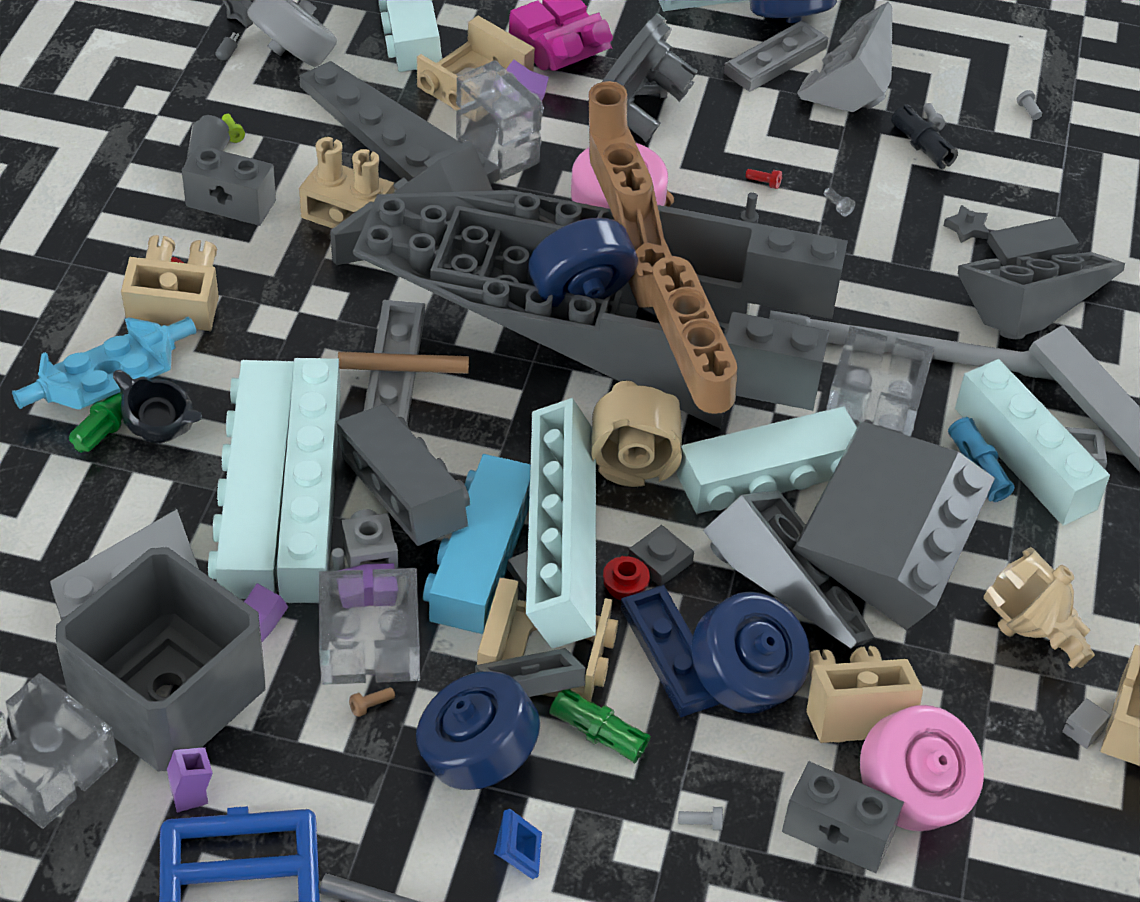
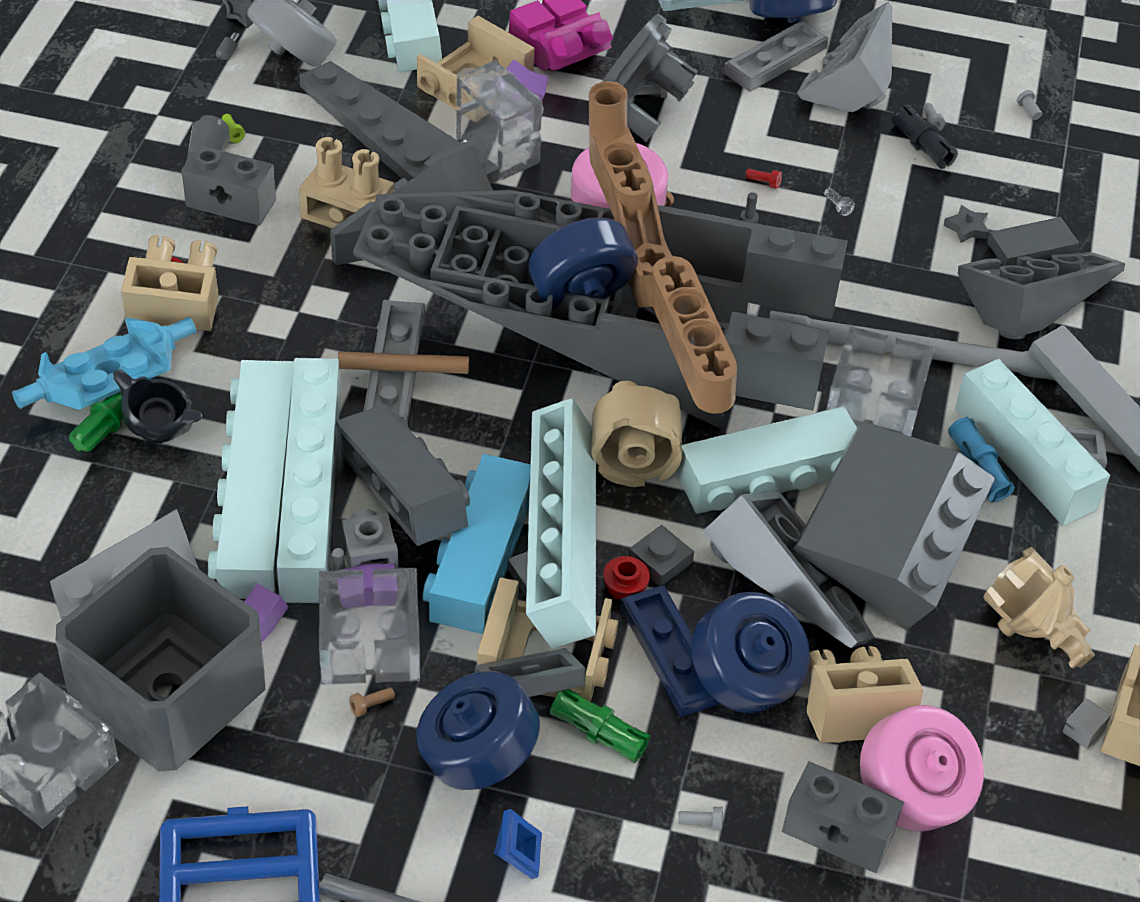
(189, 778): medium lavender piece -> none

